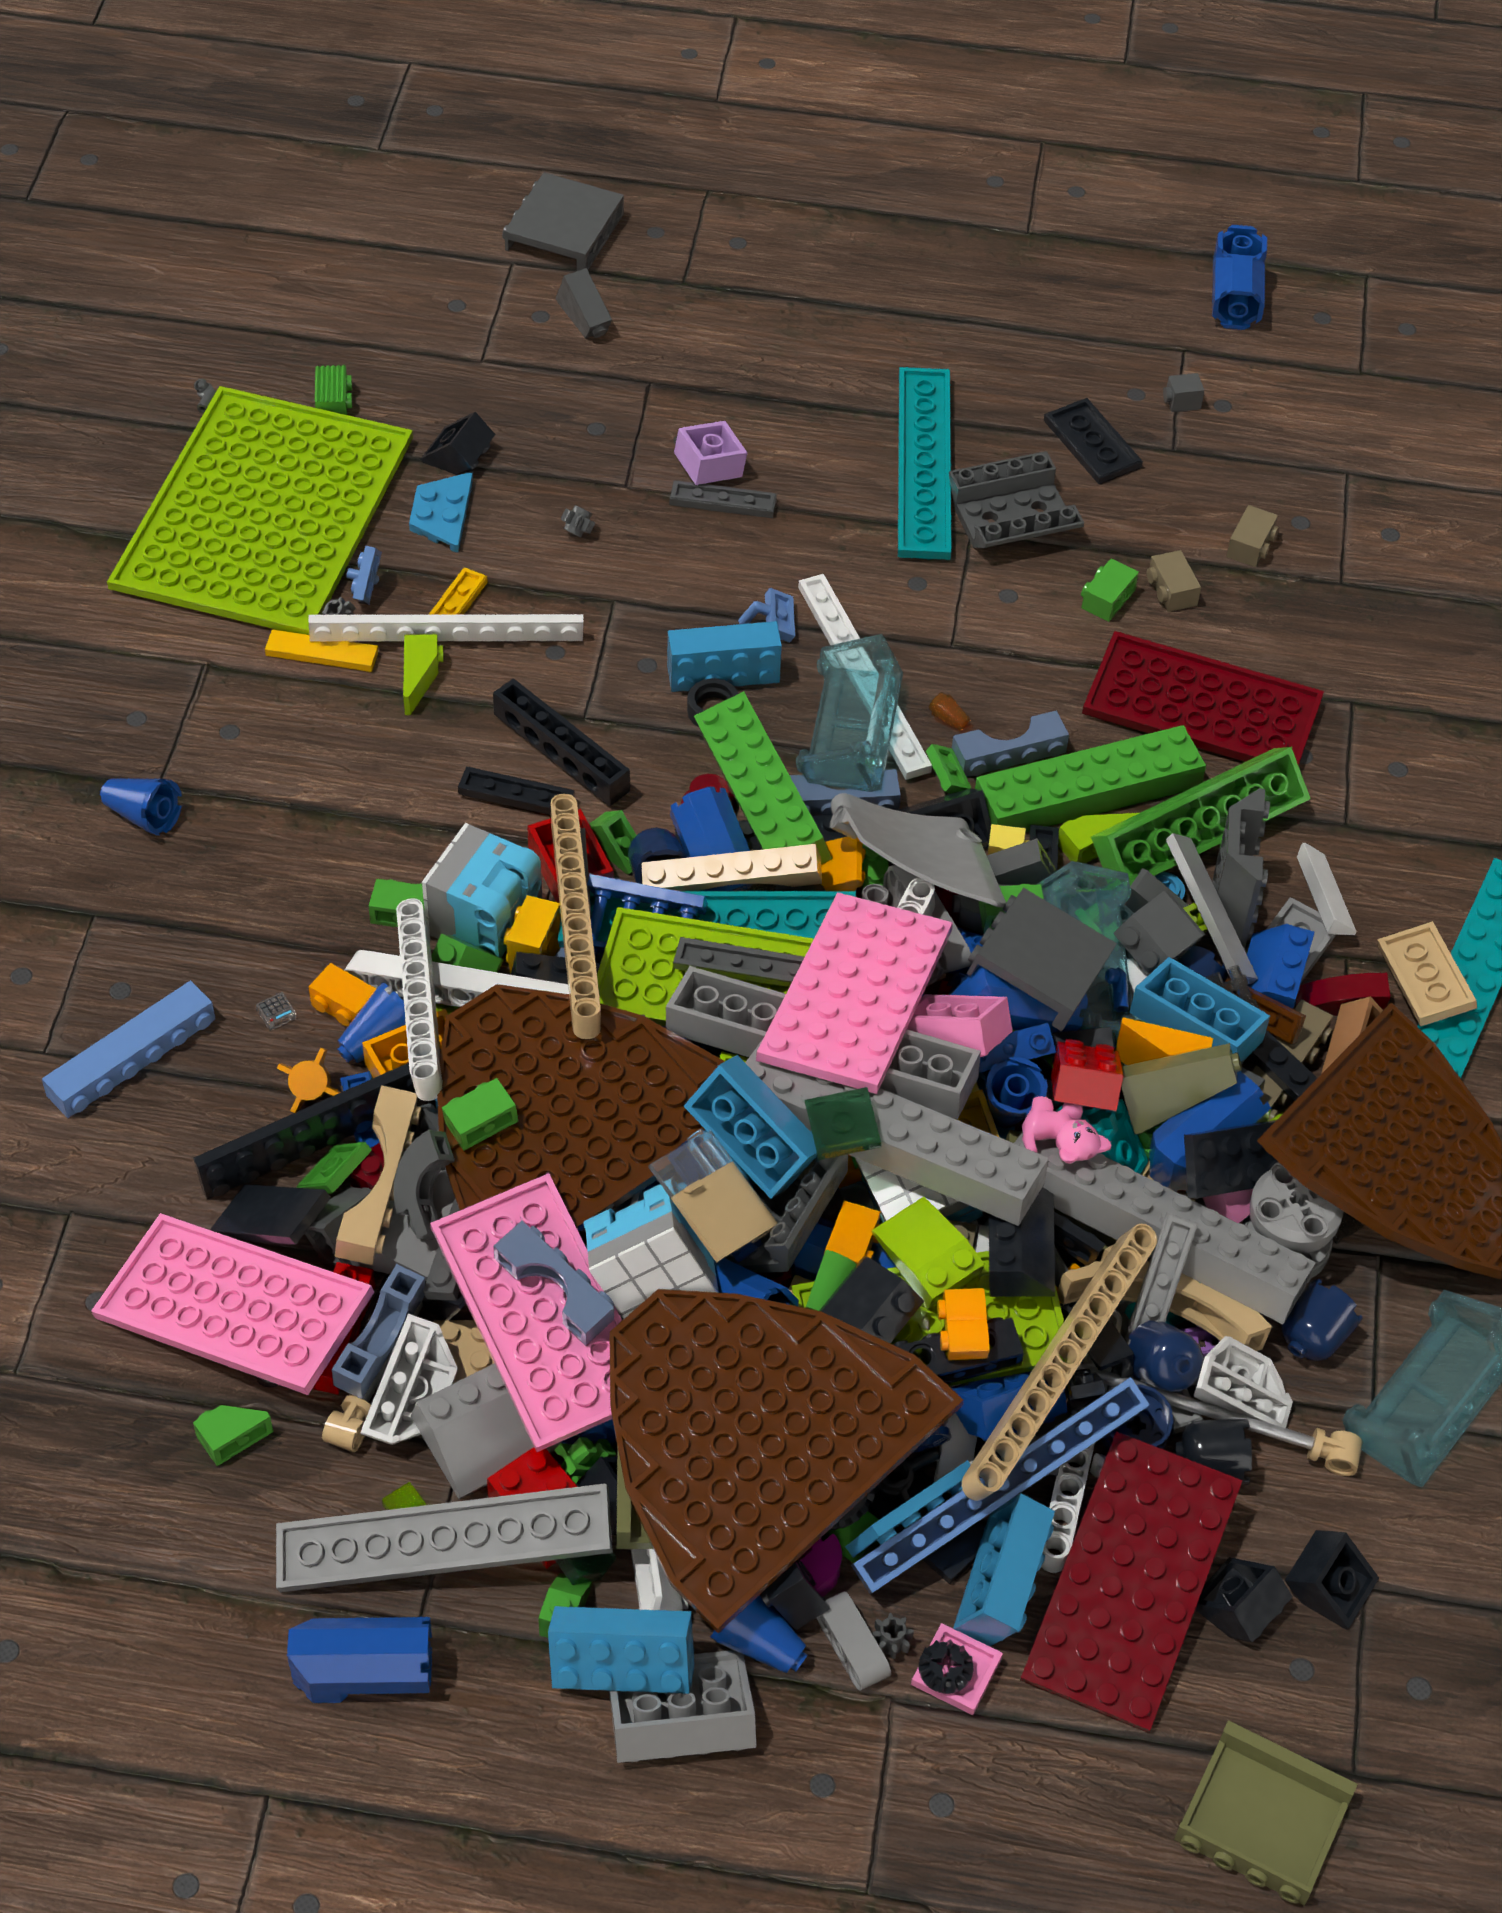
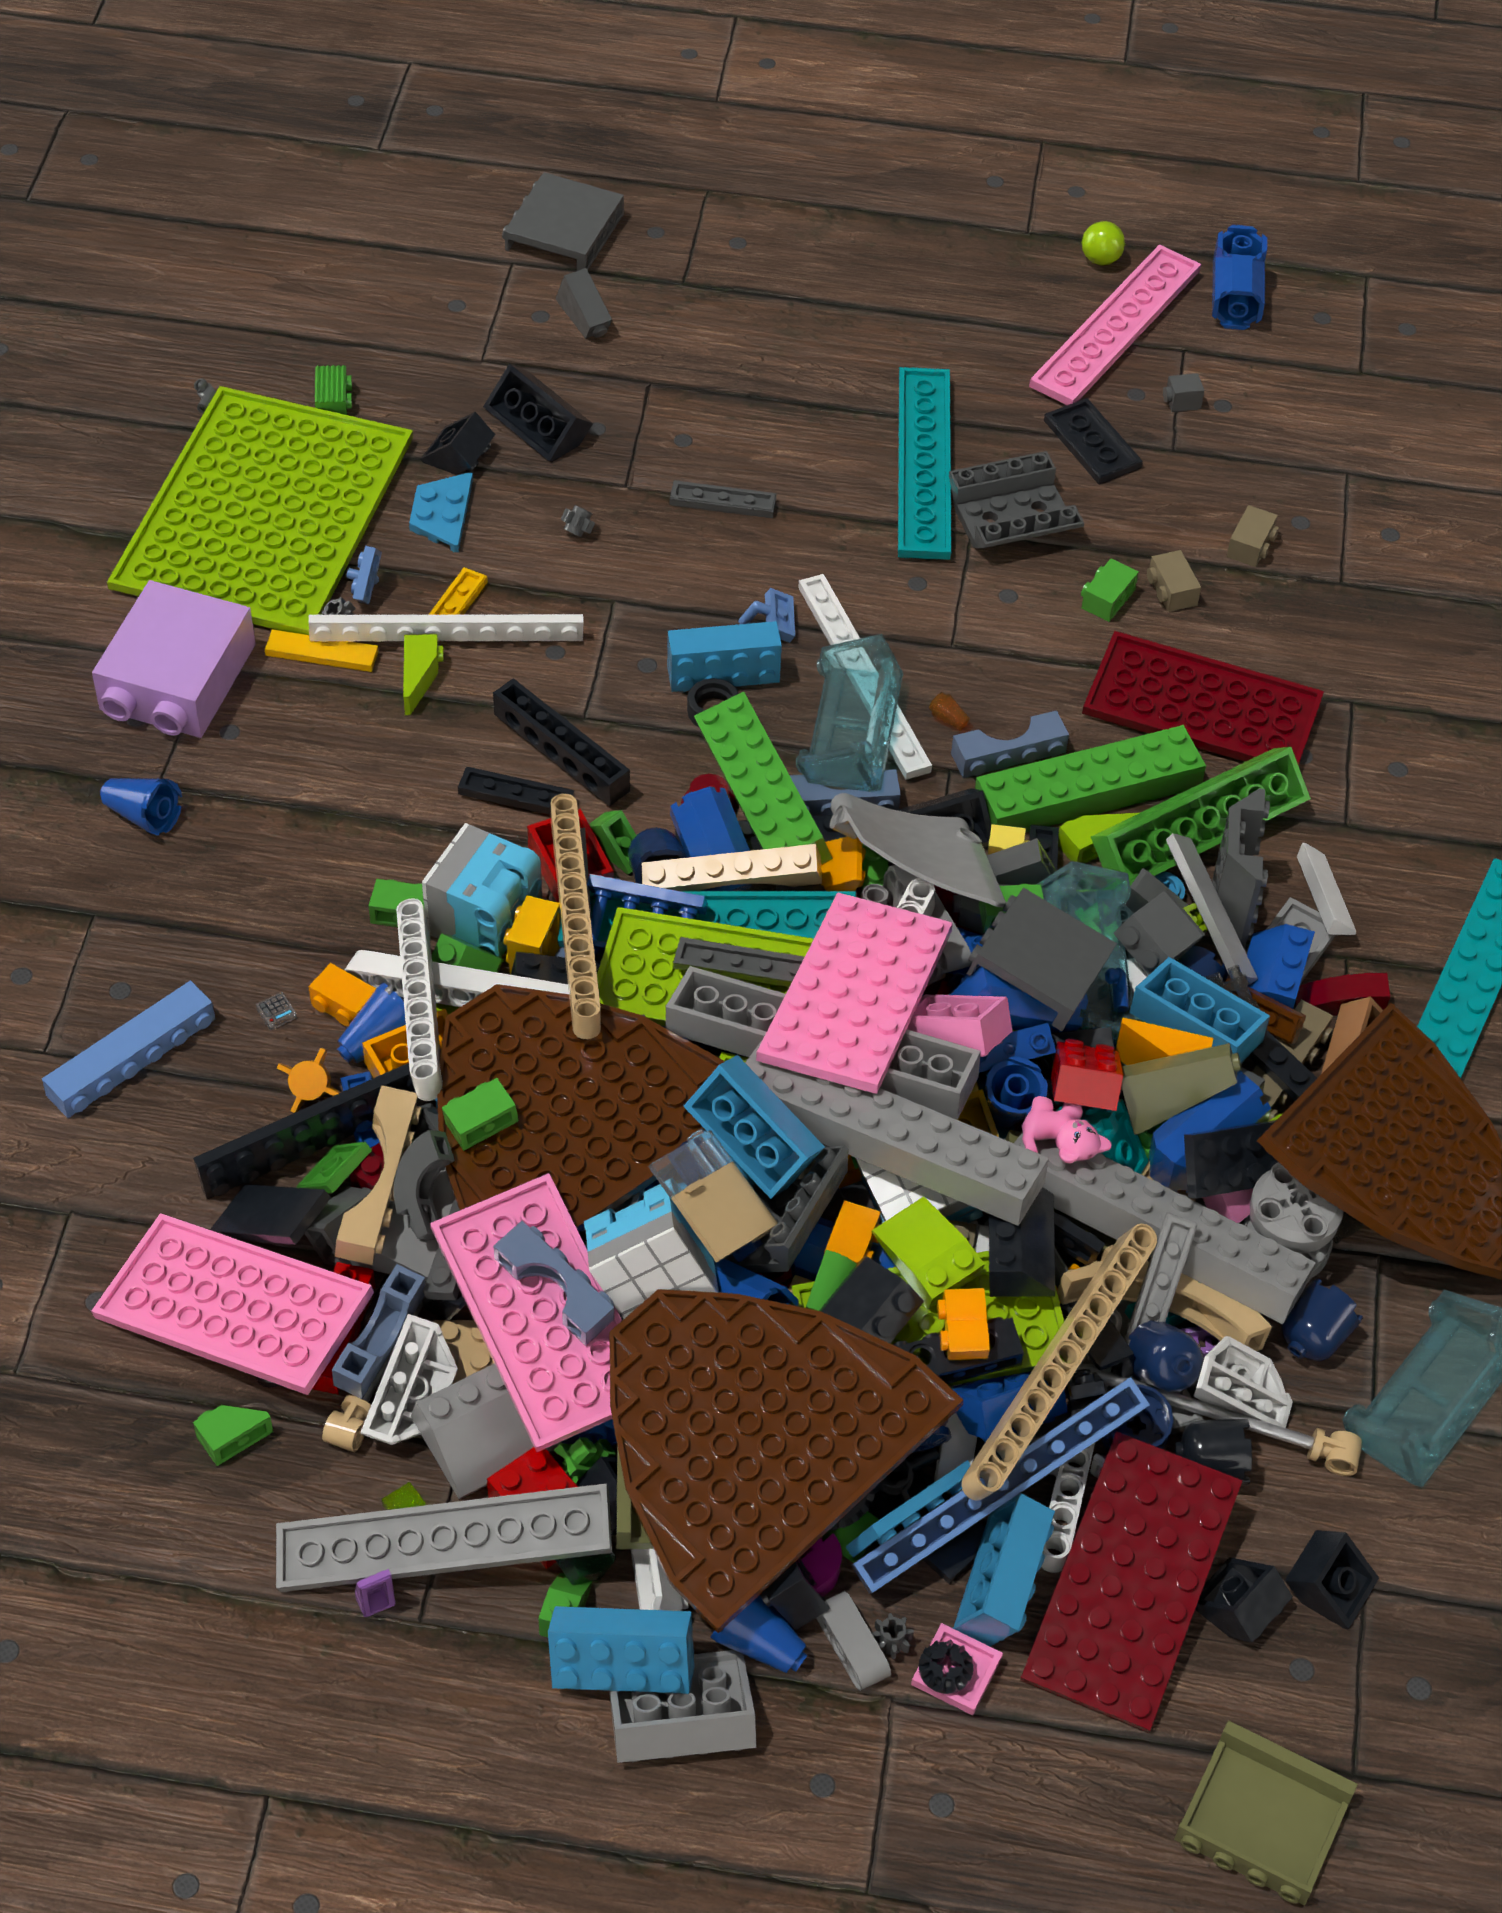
(174, 659): none -> lavender brick
(360, 1657): blue brick -> none
(375, 1593): none -> medium lavender slope
(537, 413): none -> black slope
(710, 452): lavender brick -> none
(842, 1123): clear green tile -> none
(947, 769): bright green plate -> none
(1103, 243): none -> lime piece
(1115, 325): none -> bright pink plate
(1427, 974): tan plate -> none

